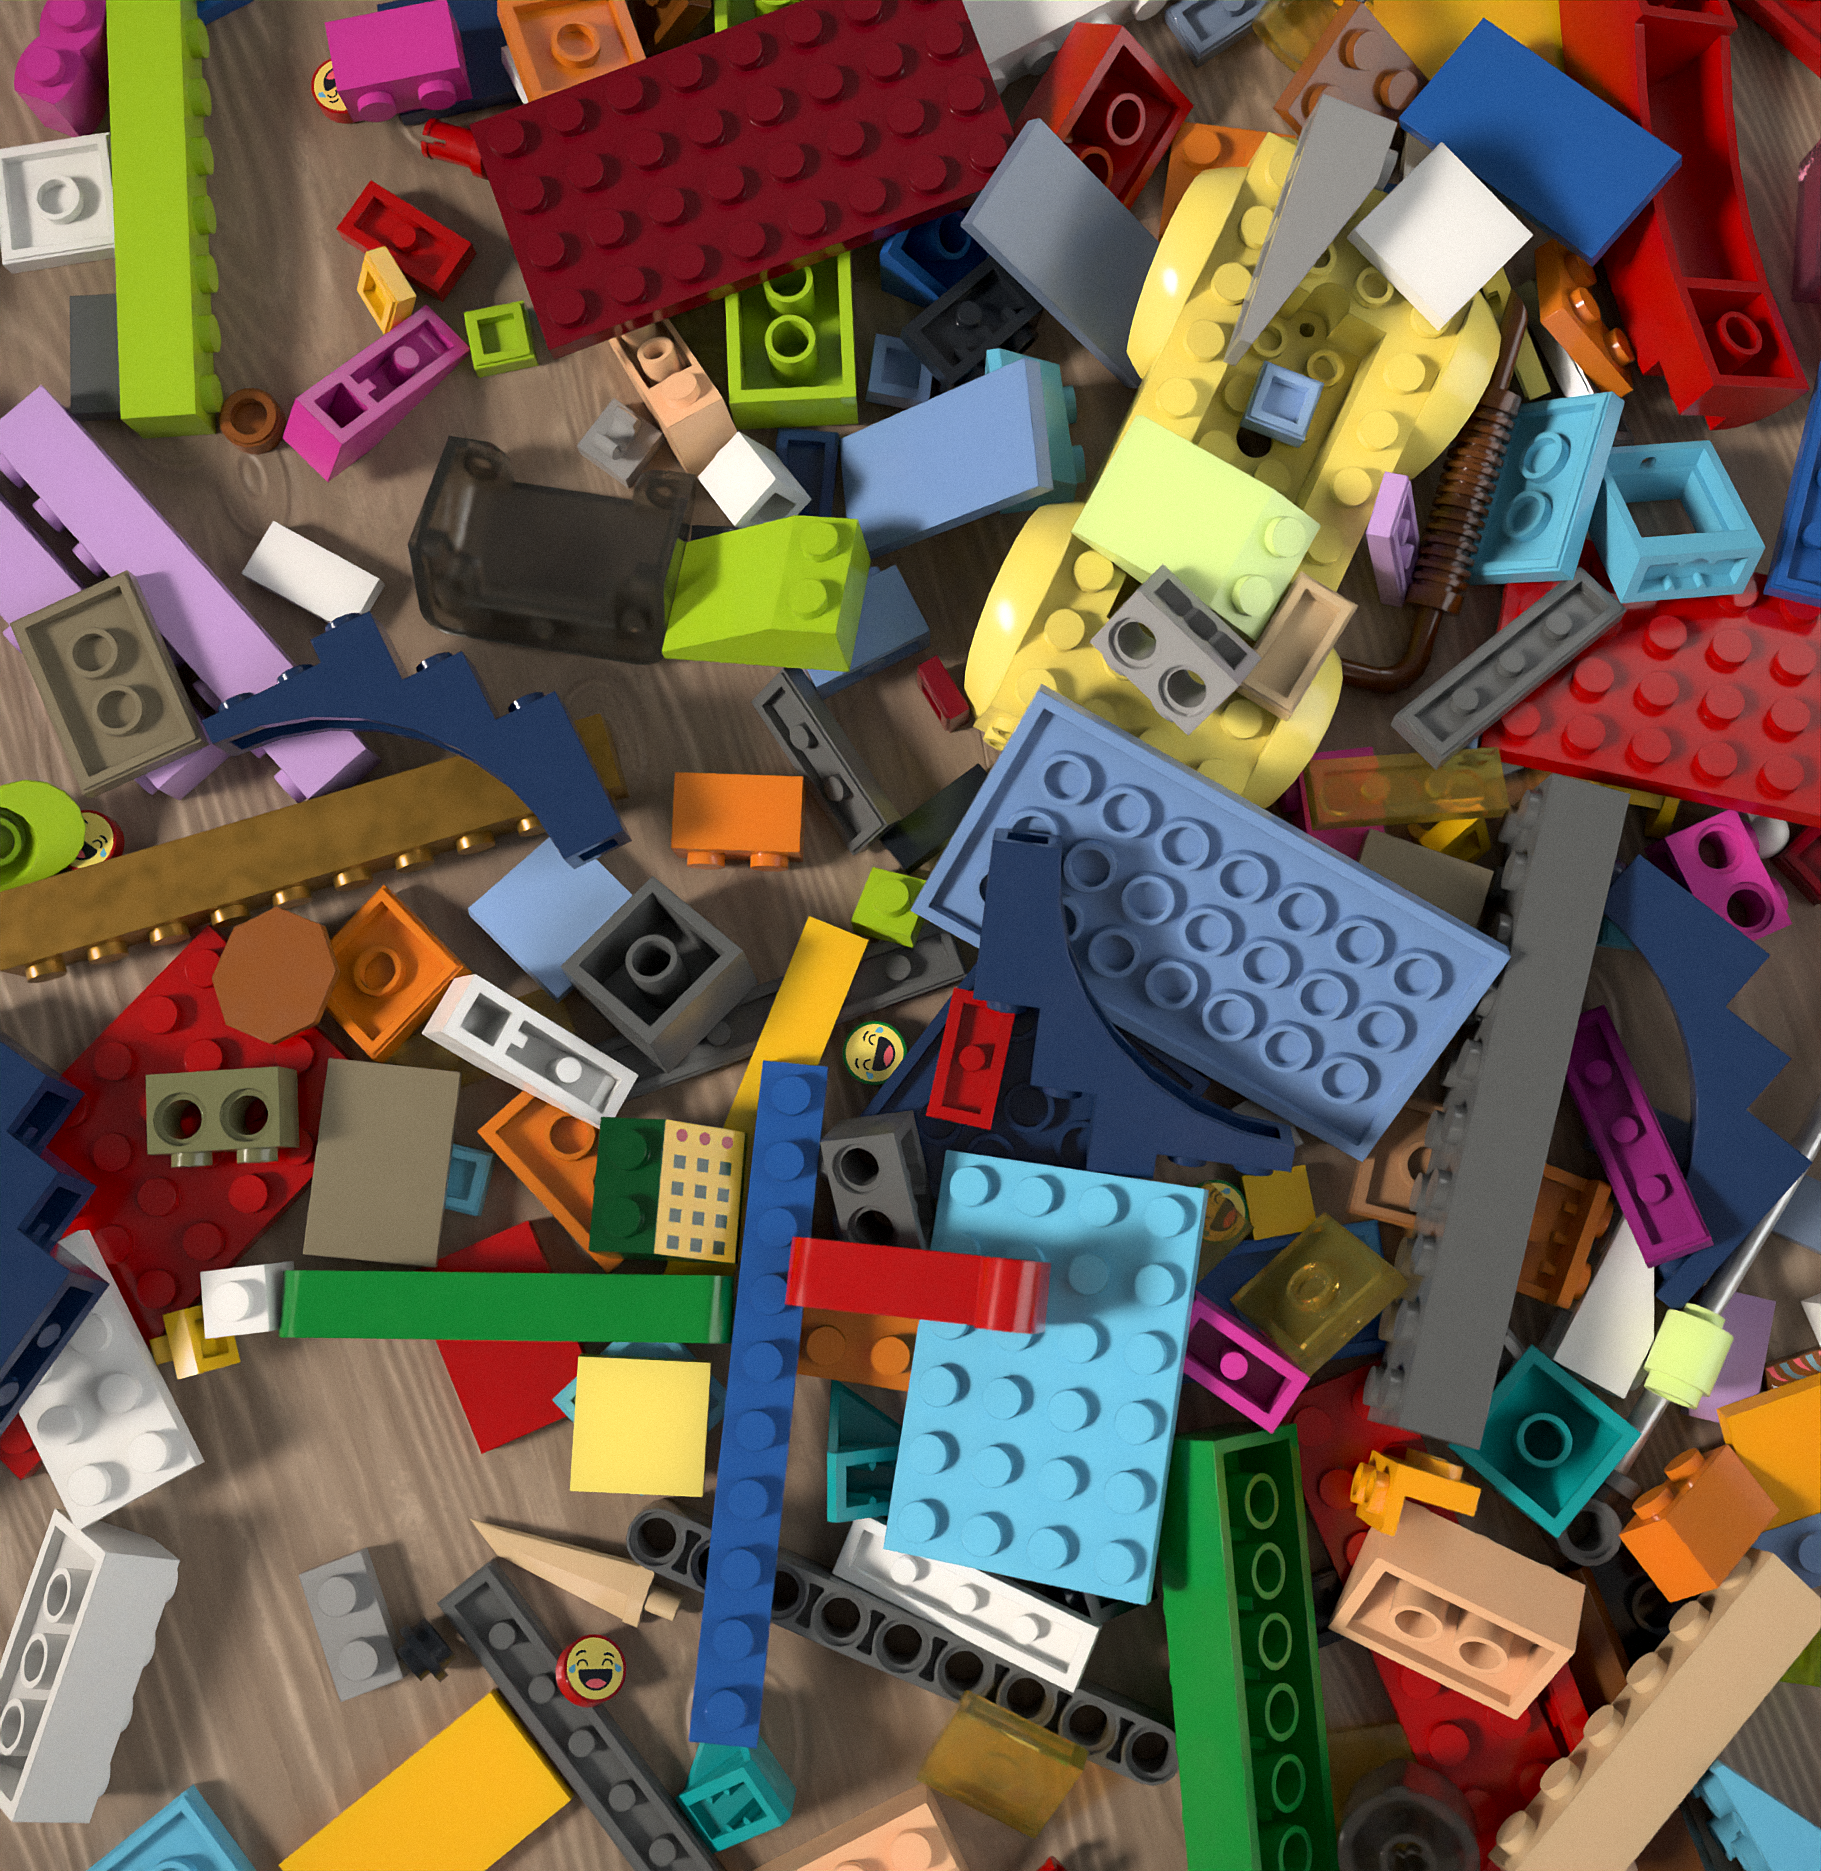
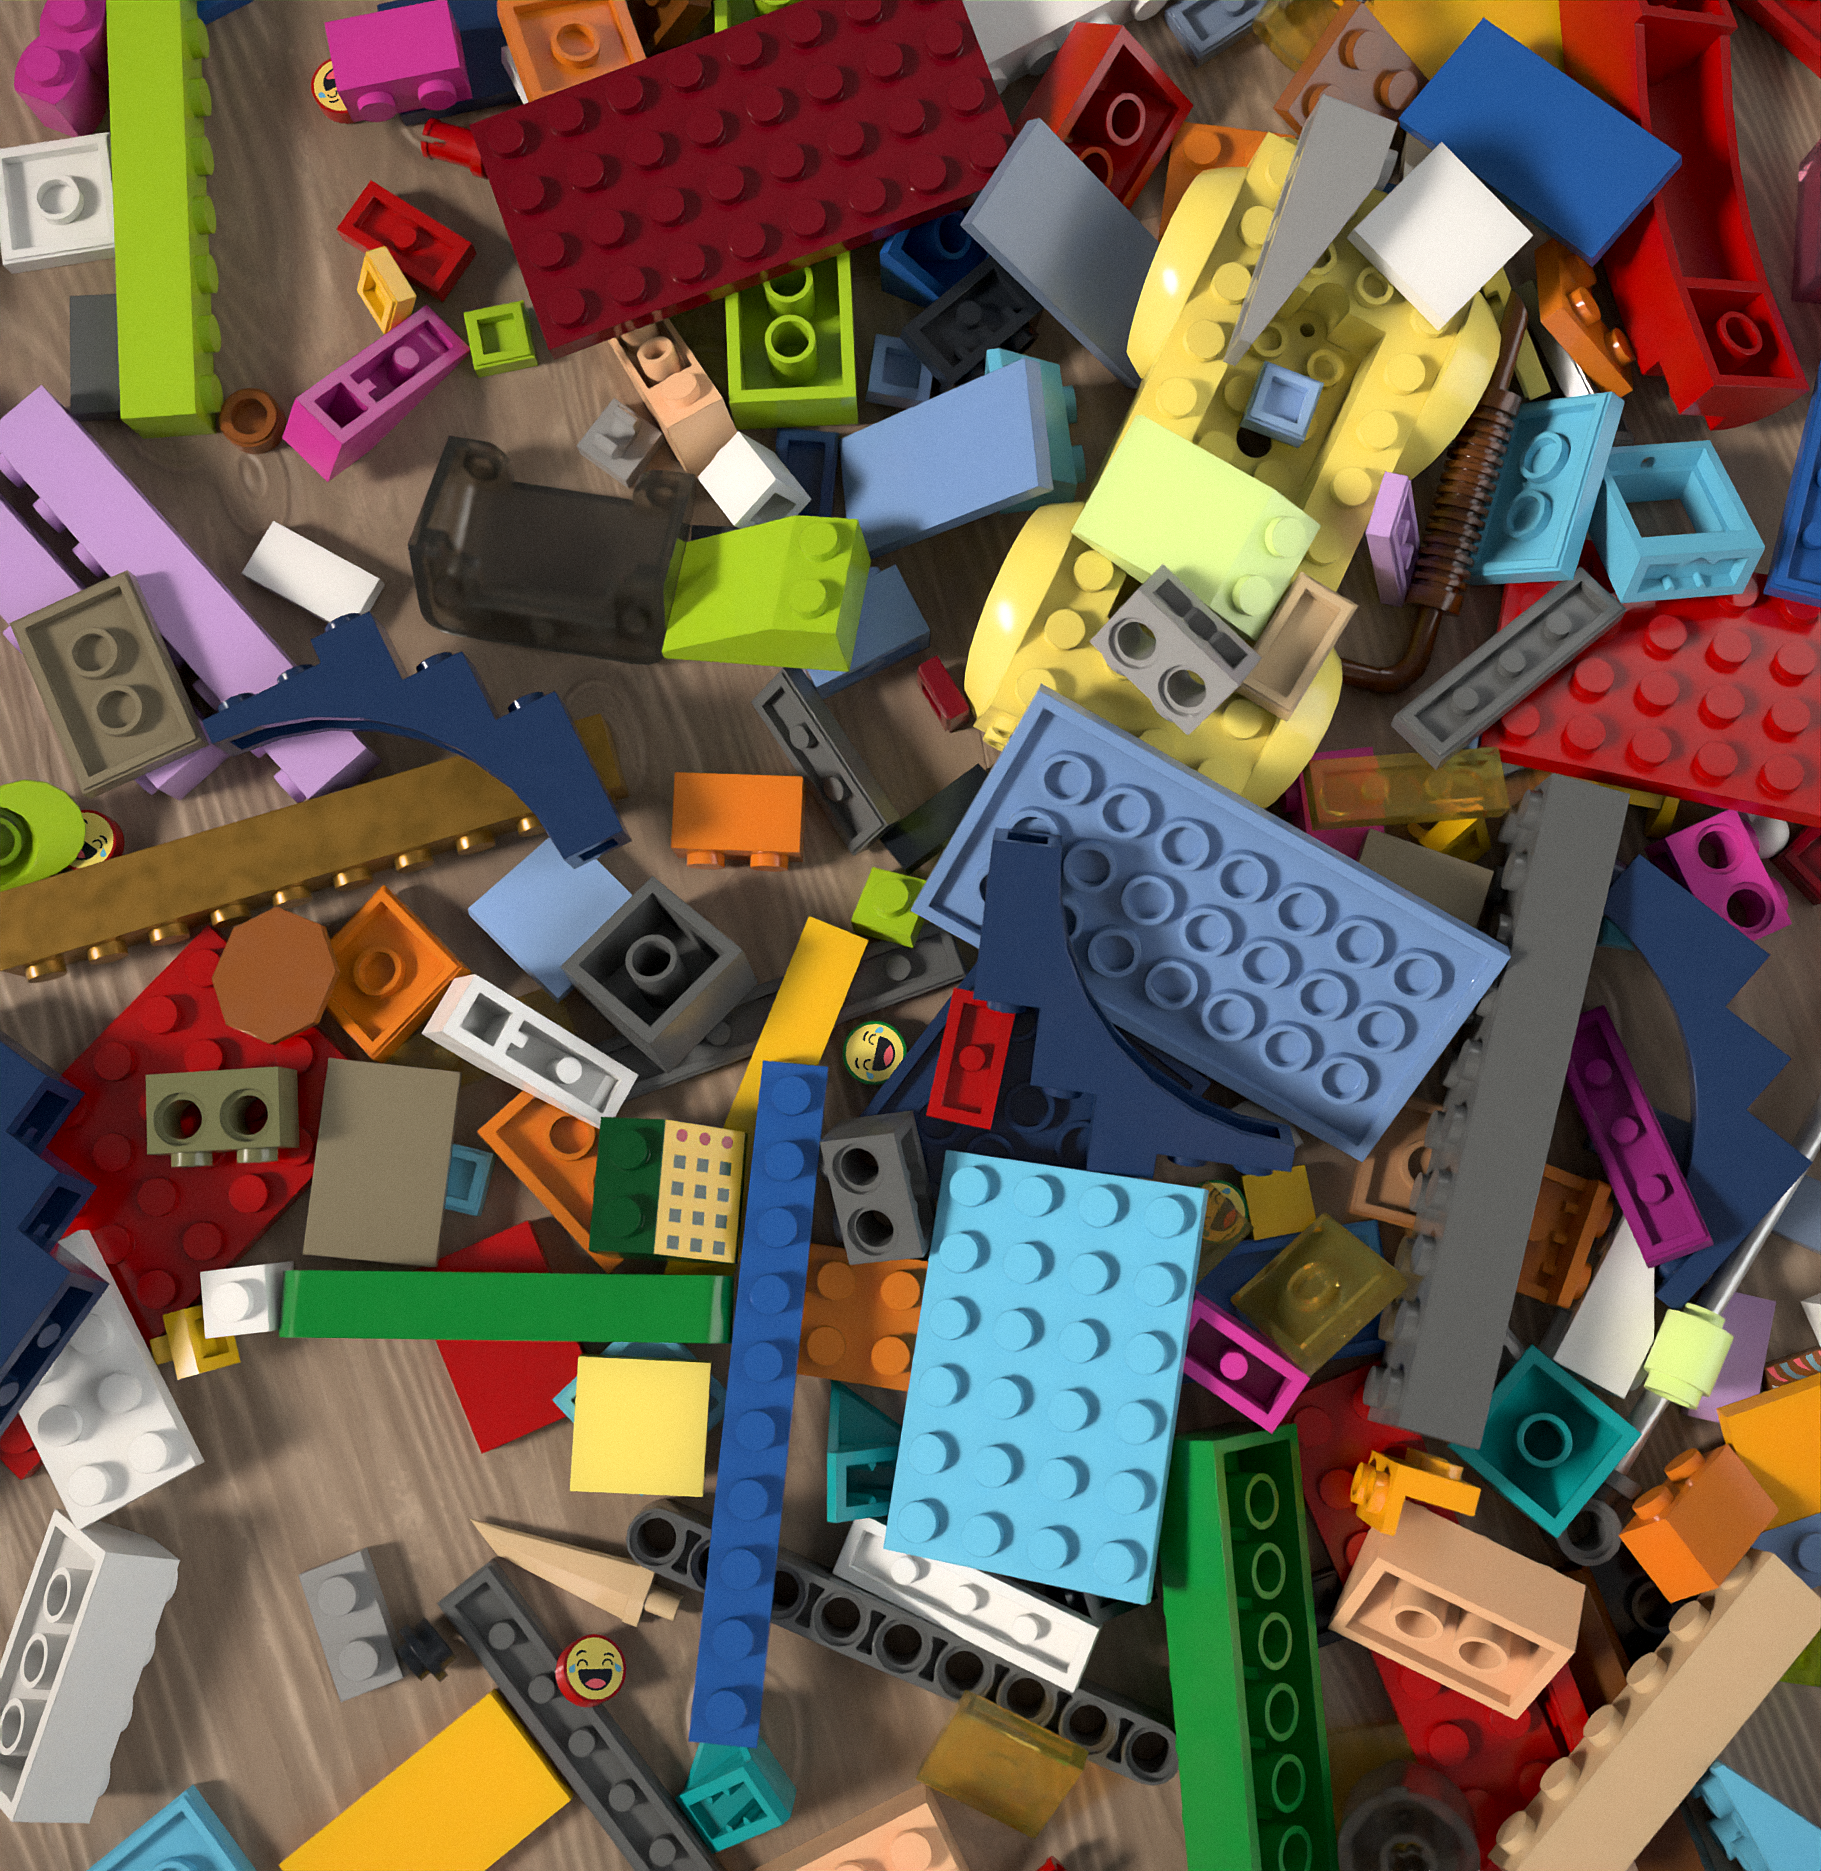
(919, 1284): red beam -> none

